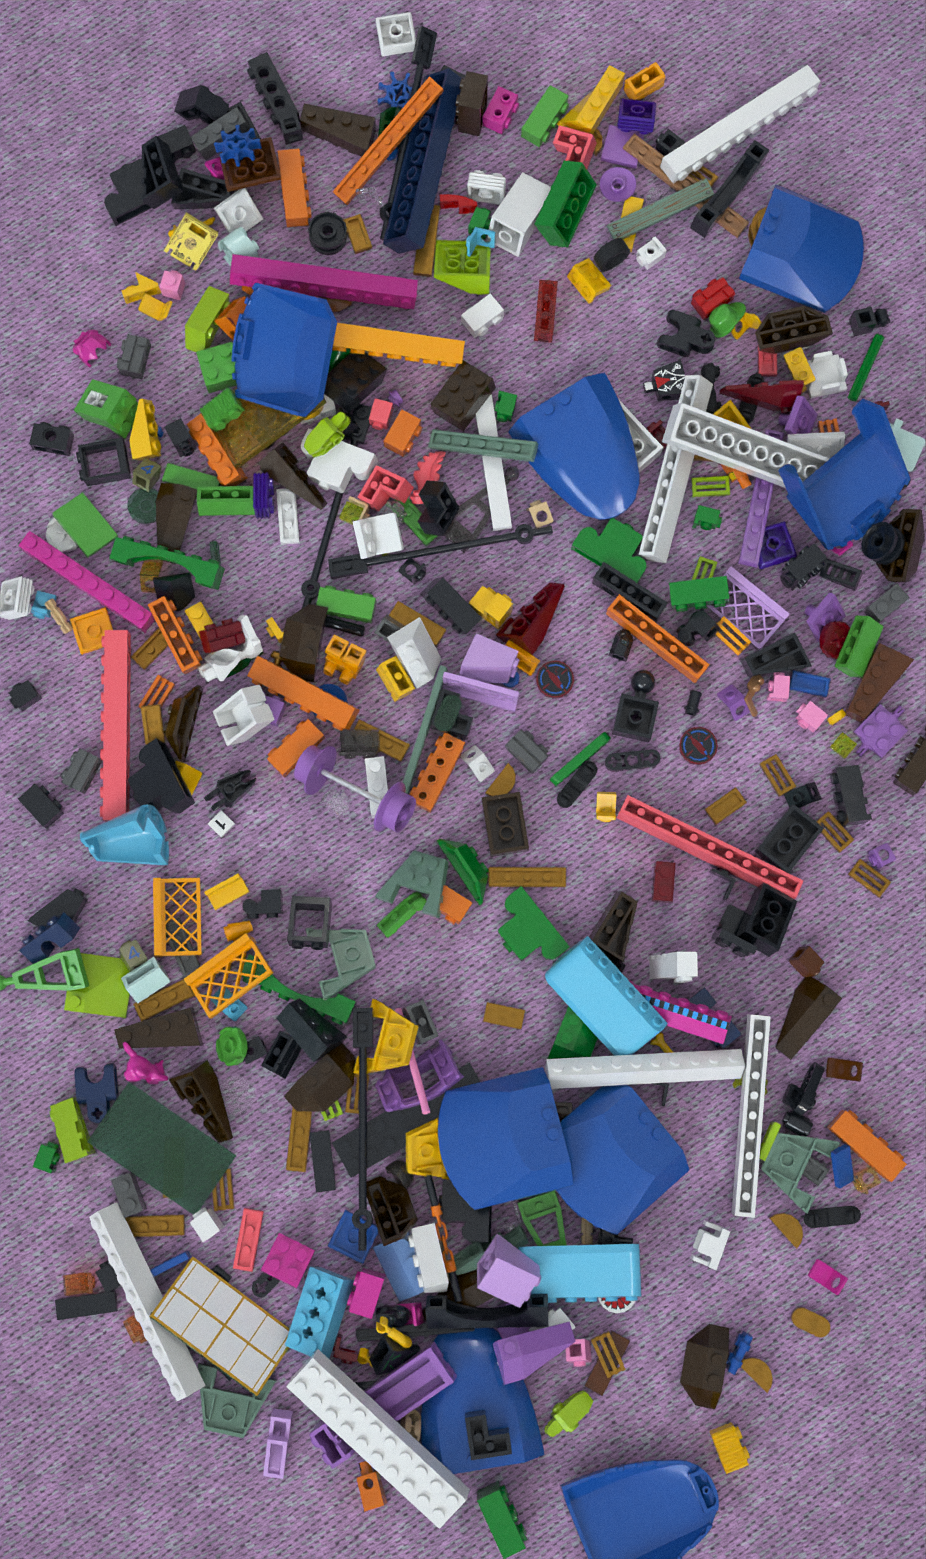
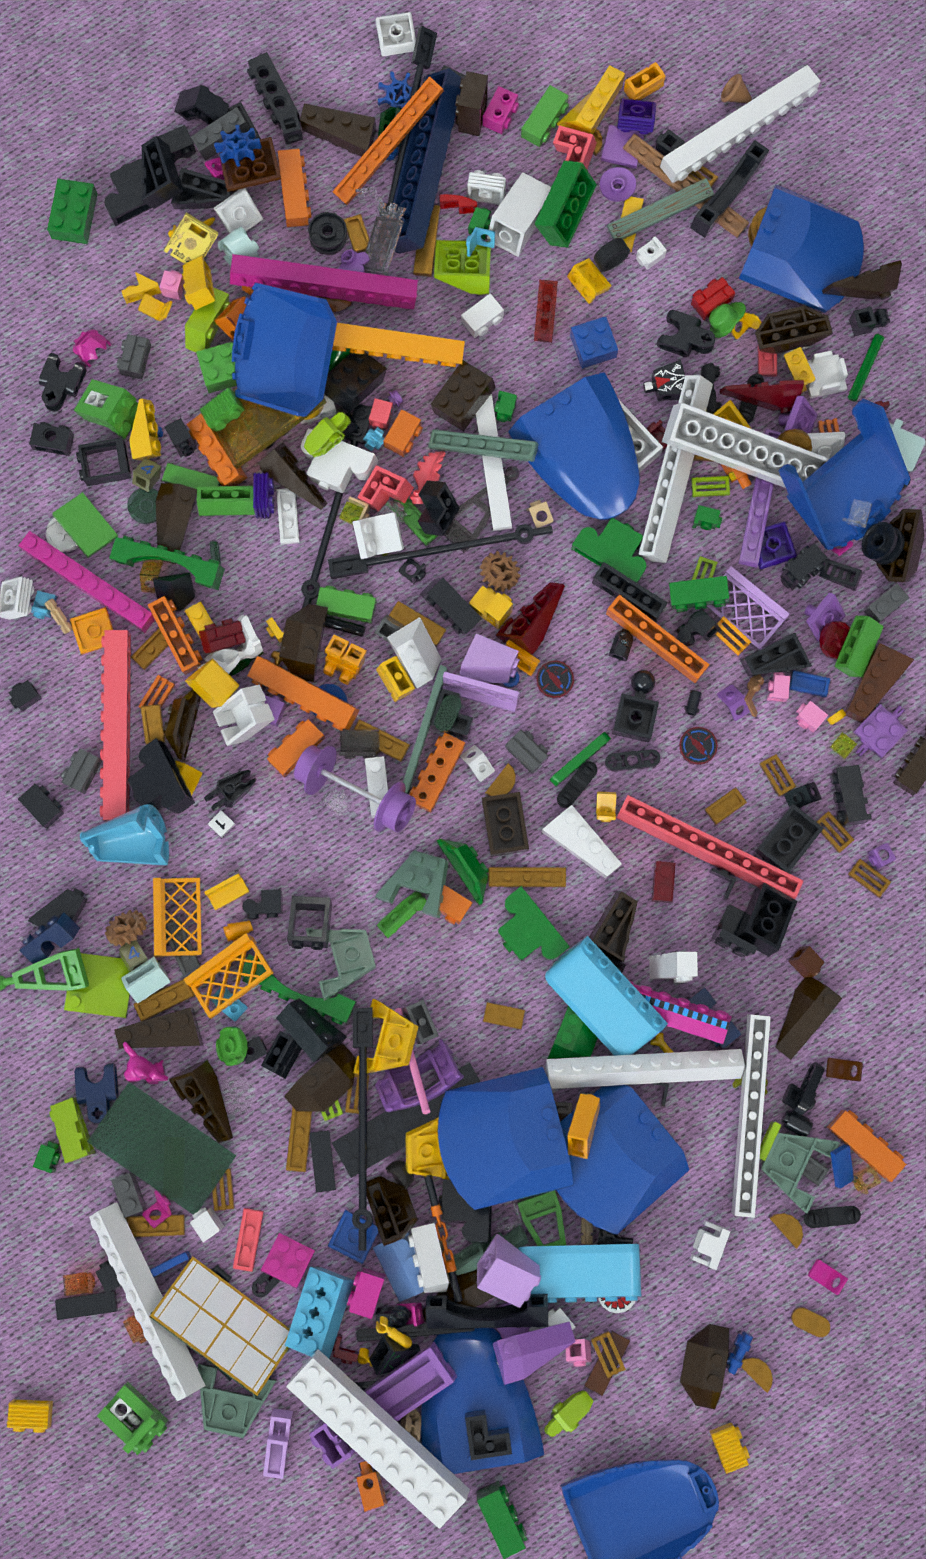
(30, 1415): none -> yellow brick
(59, 383): none -> black piece
(72, 211): none -> green brick
(125, 928): none -> medium nougat gear
(139, 1438): none -> bright green brick
(161, 1205): none -> dark pink bracket
(198, 283): none -> yellow brick
(212, 684): none -> yellow slope
(354, 261): none -> medium lavender plate
(374, 439): none -> medium azure gear
(384, 238): none -> clear tile
(500, 571): none -> medium nougat gear
(581, 841): none -> white wedge
(583, 1125): none -> light orange slope
(594, 342): none -> blue brick
(736, 91): none -> medium nougat hat
(797, 437): none -> pearl gold tile
(859, 513): none -> clear bracket
(868, 284): none -> dark brown wedge

